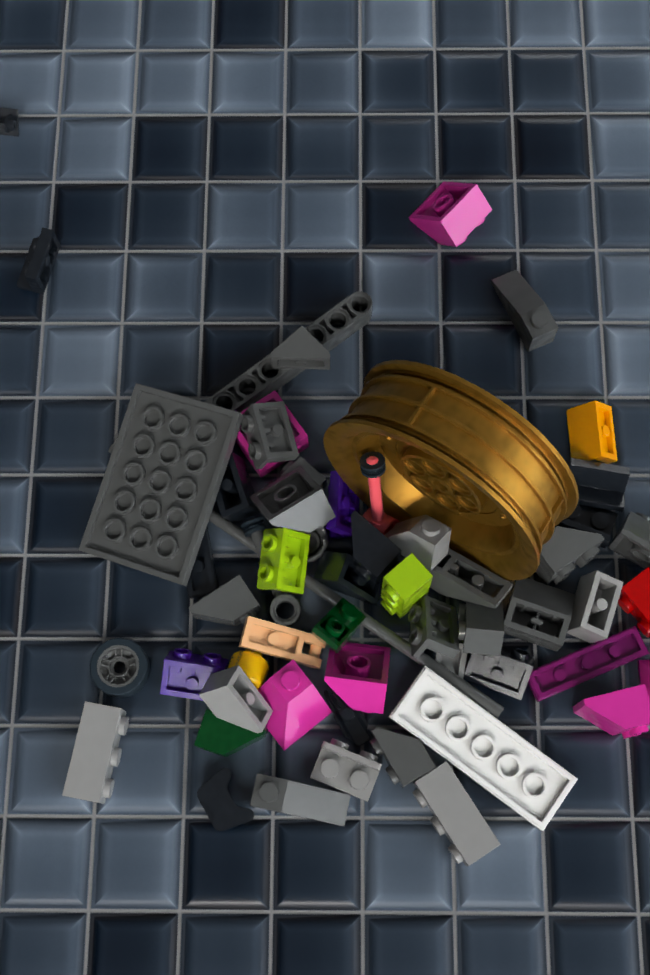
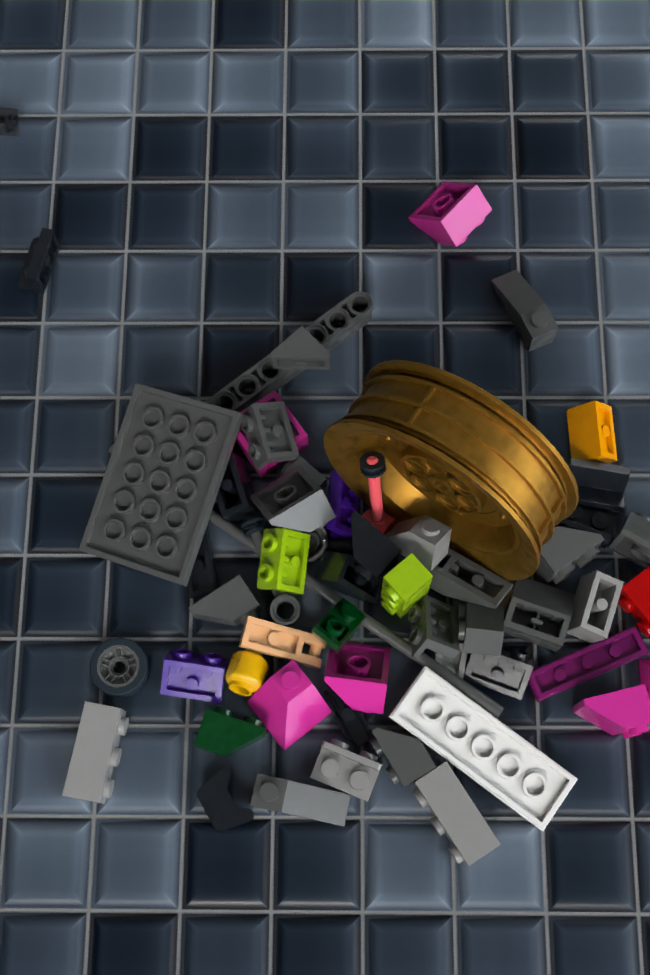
(236, 699): light grey slope -> none

